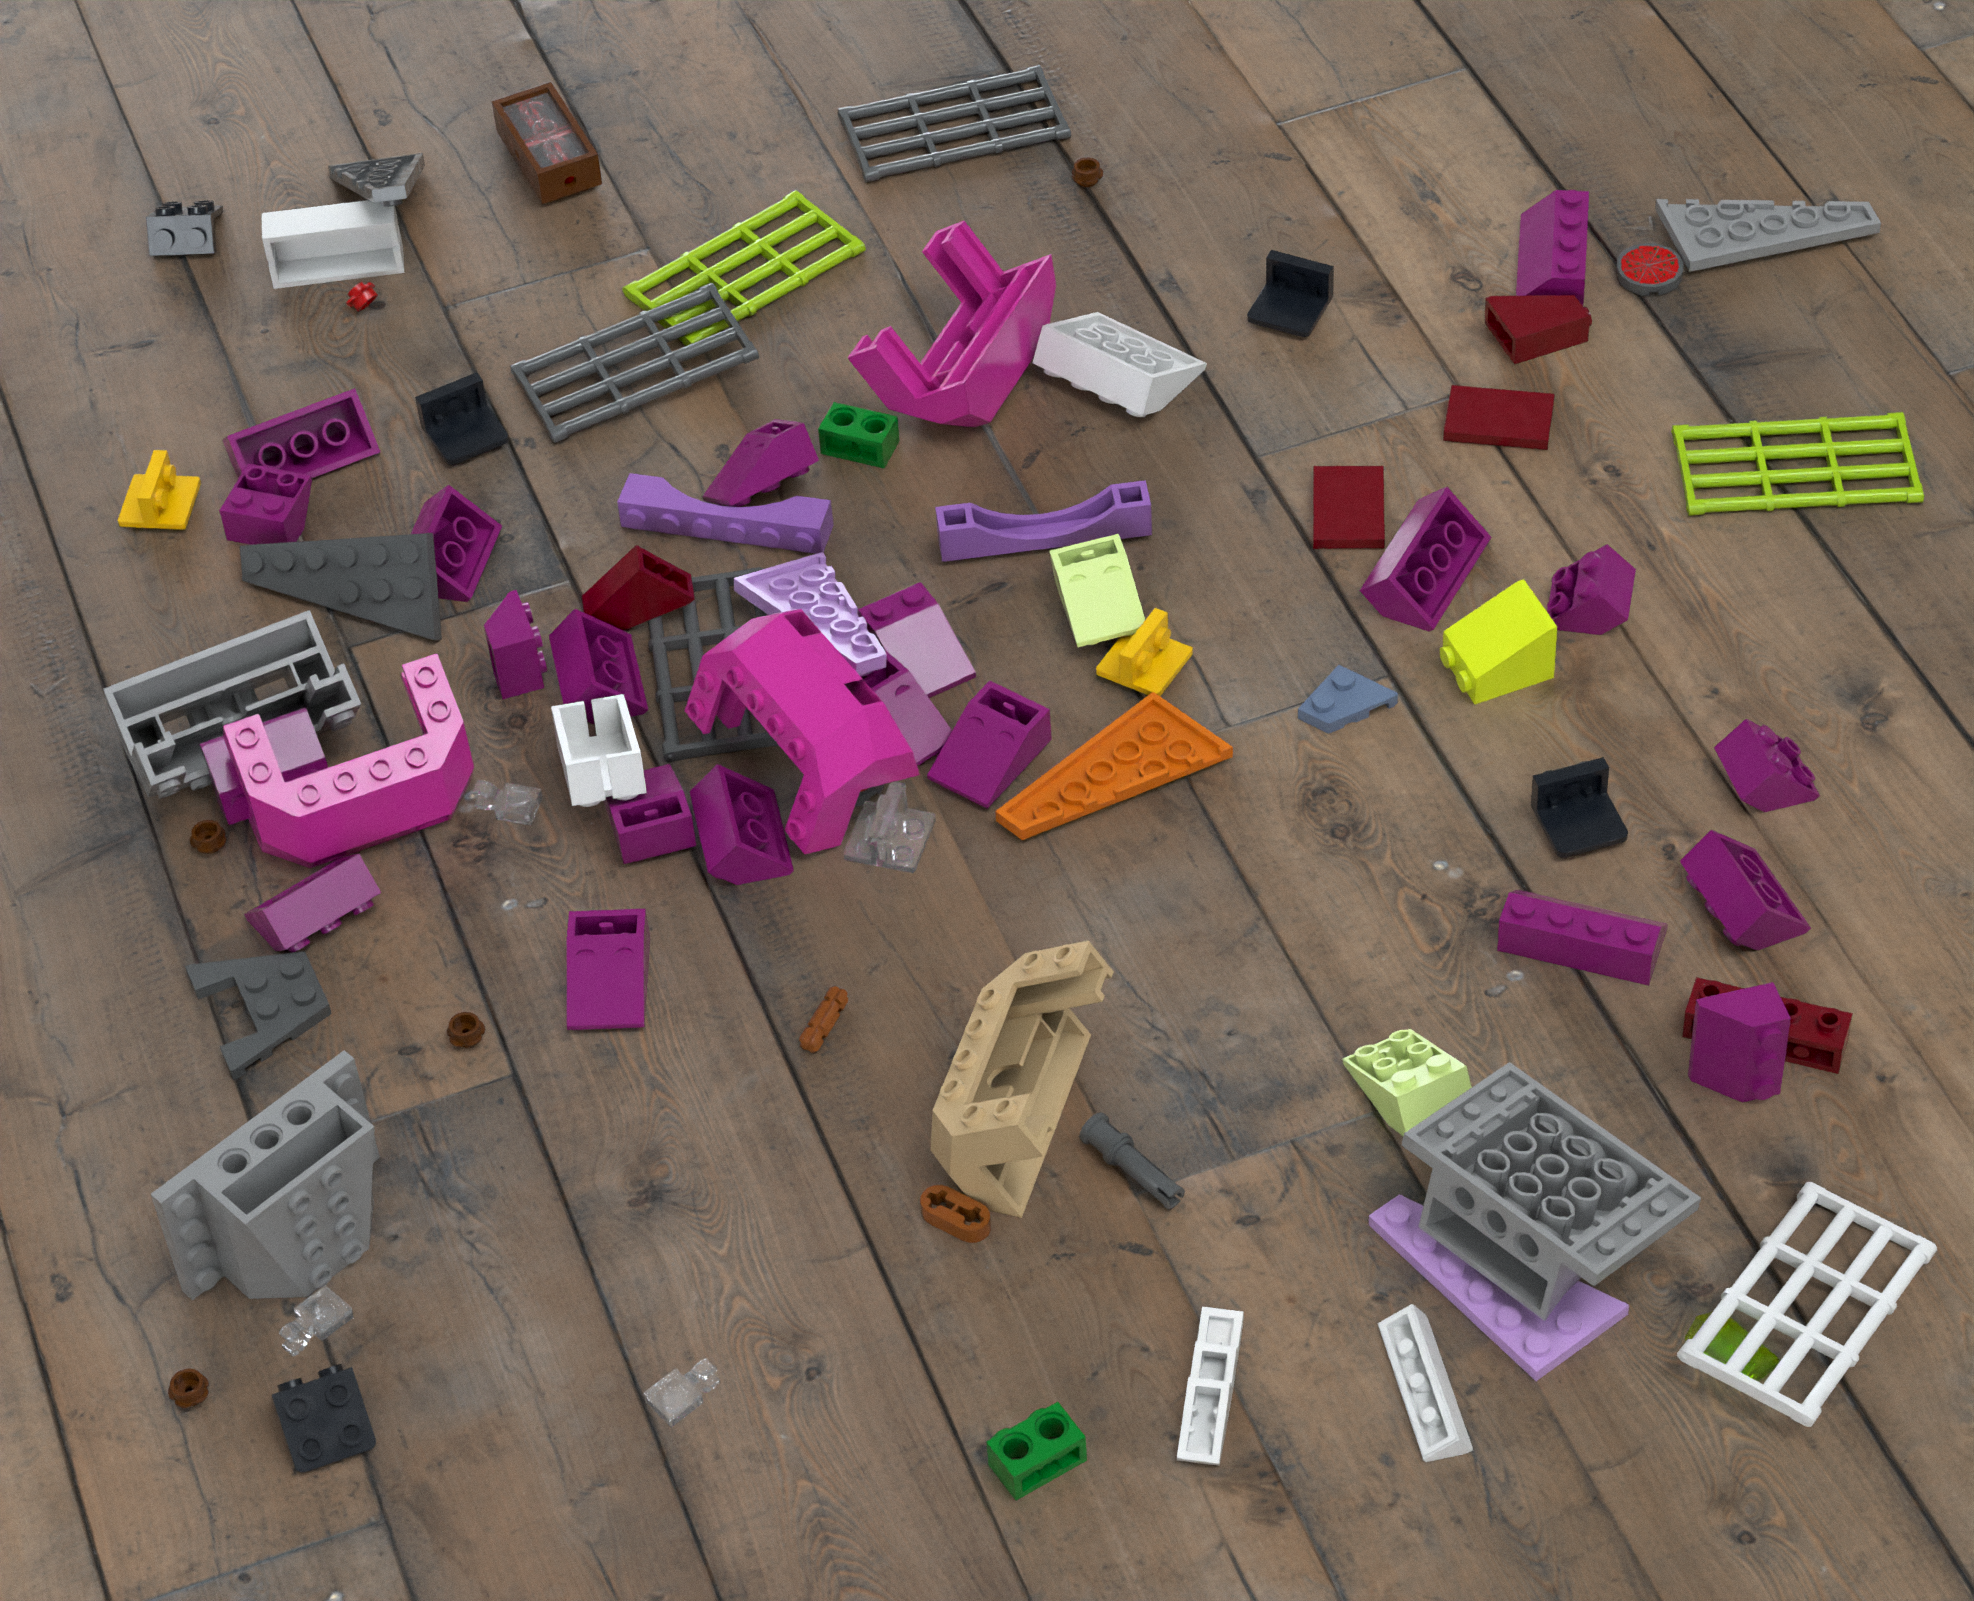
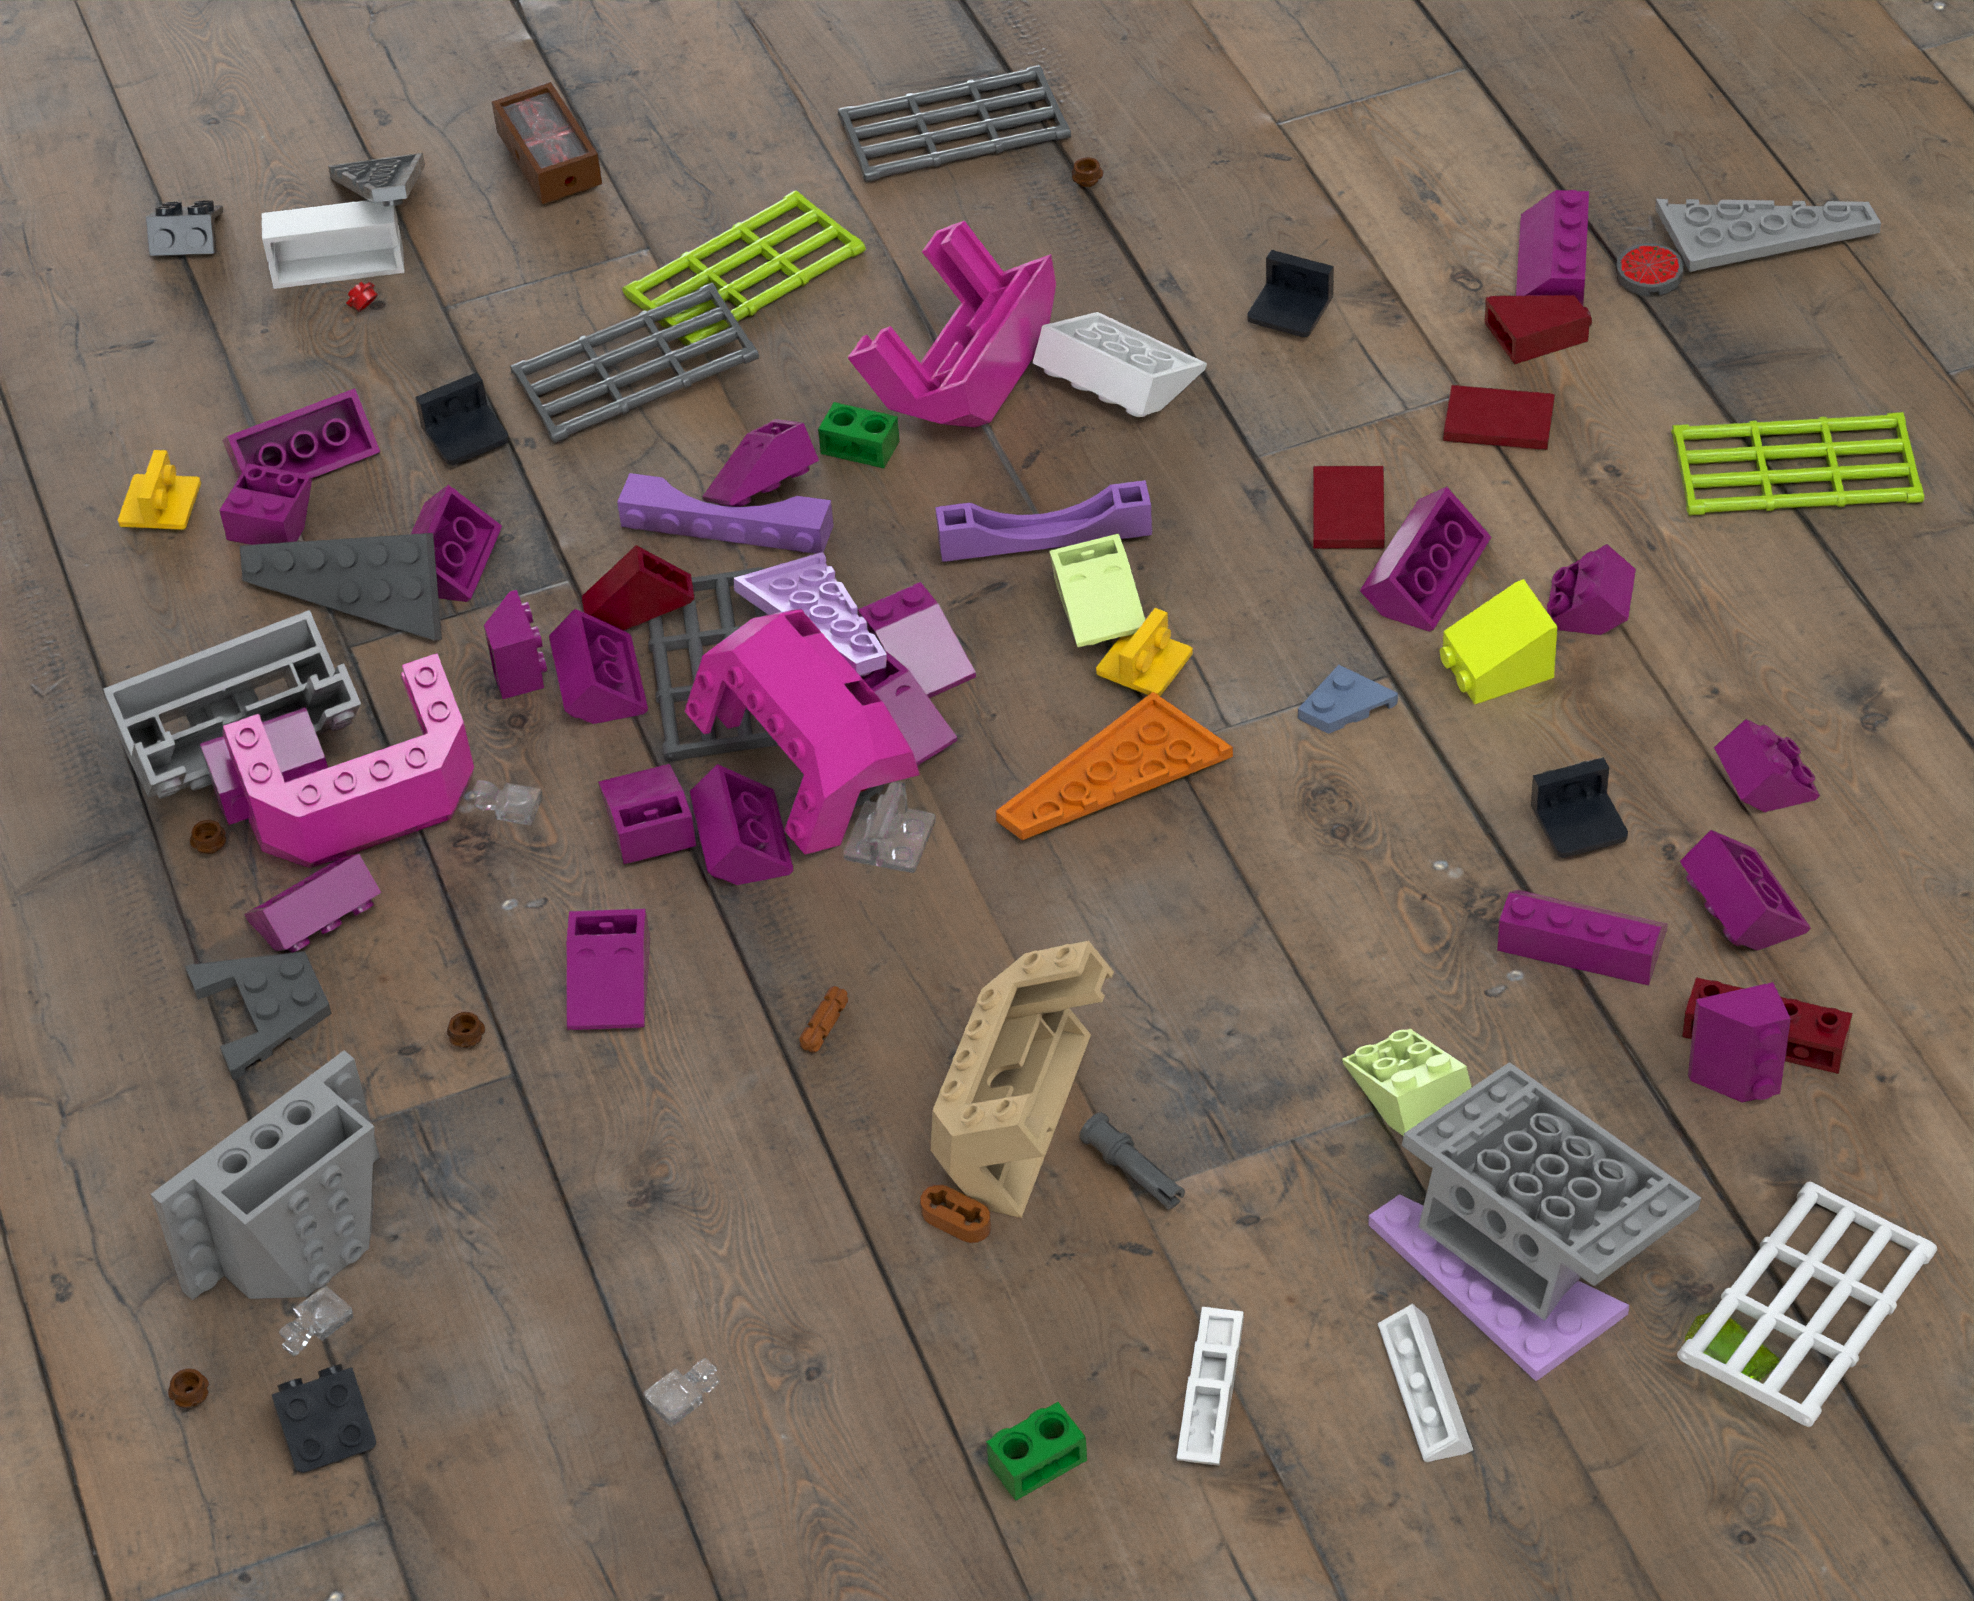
(602, 763): white piece -> none
(991, 744): magenta slope -> none

